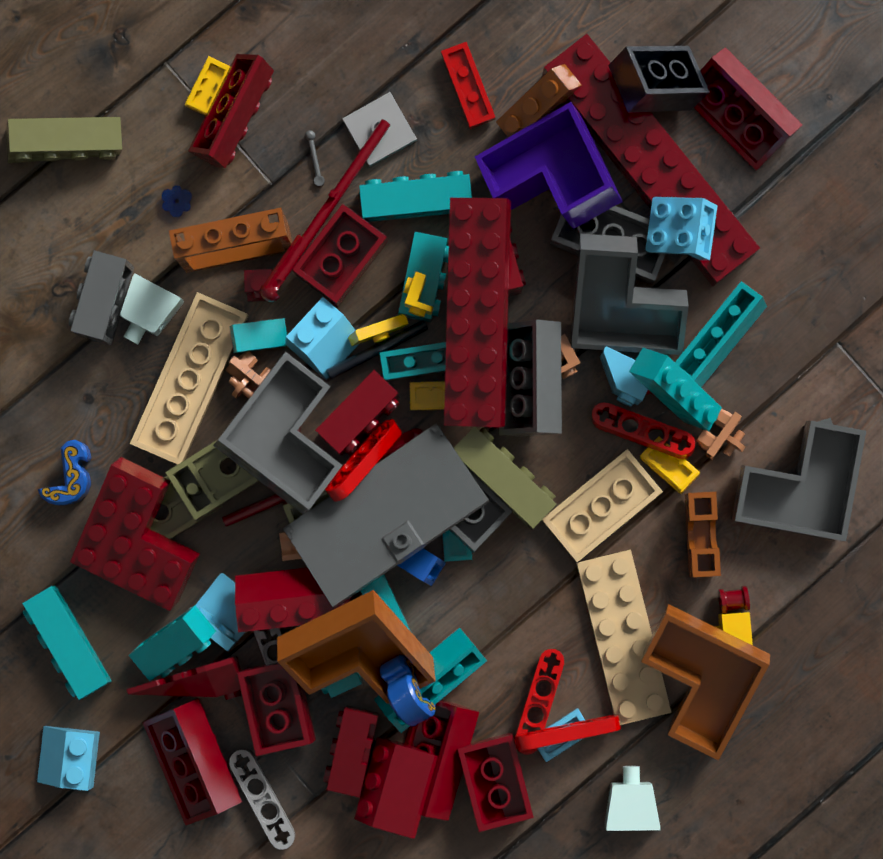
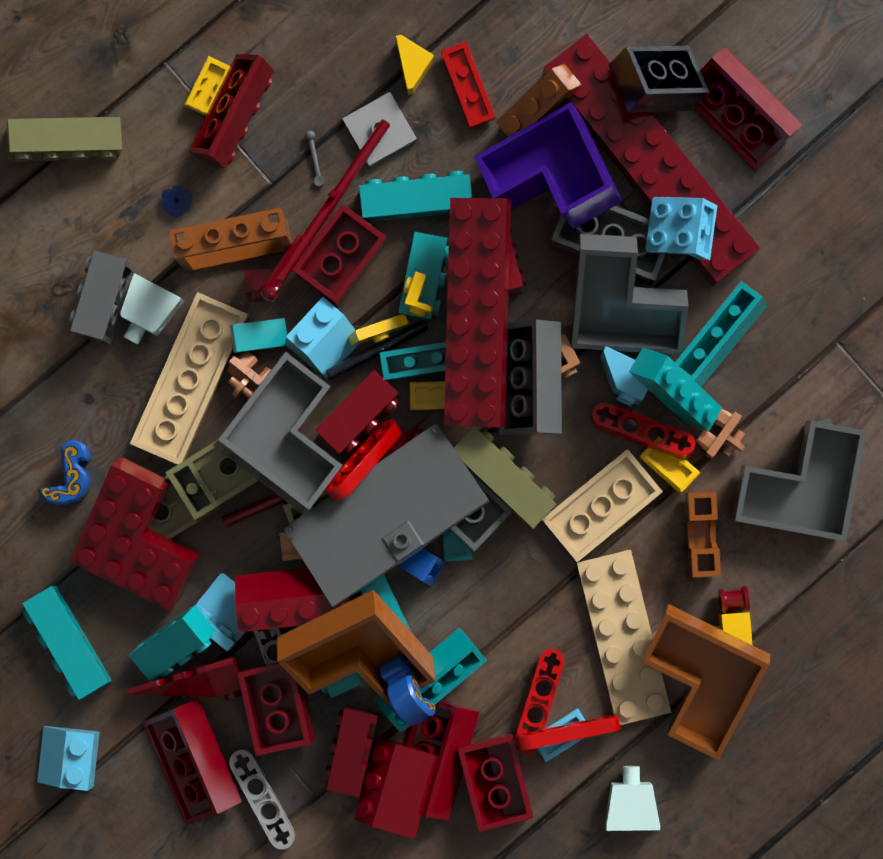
(414, 62): none -> yellow slope

